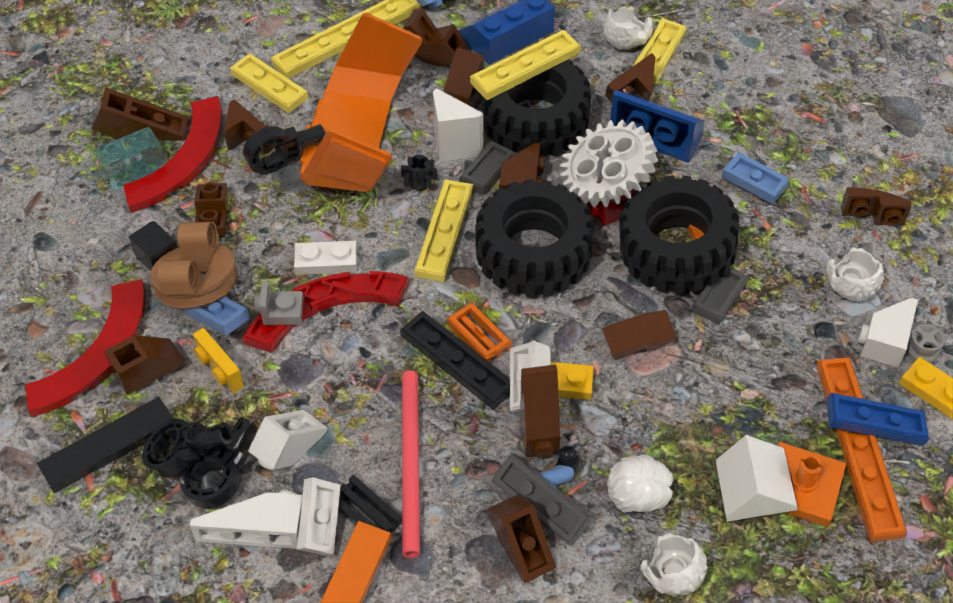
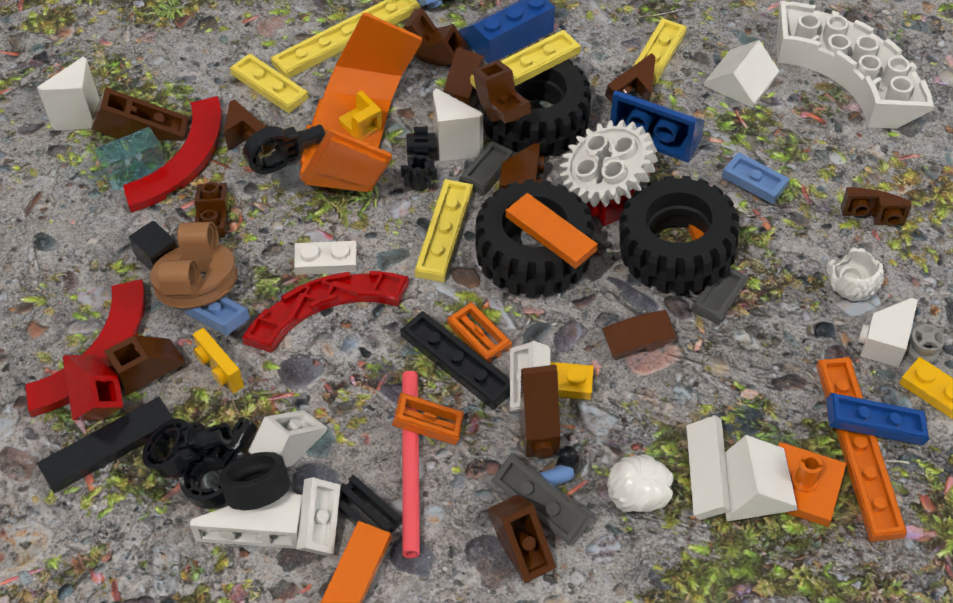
(70, 97): none -> white slope
(91, 387): none -> red slope
(254, 481): none -> black tyre
(279, 306): light grey bracket -> none
(364, 119): none -> yellow panel
(421, 142): none -> black gear
(427, 423): none -> orange tile
(498, 94): none -> reddish brown brick
(551, 230): none -> orange tile
(625, 30): white hair -> none
(676, 565): white hair -> none
(708, 468): none -> white tile
(744, 74): none -> white slope
(855, 59): none -> white brick

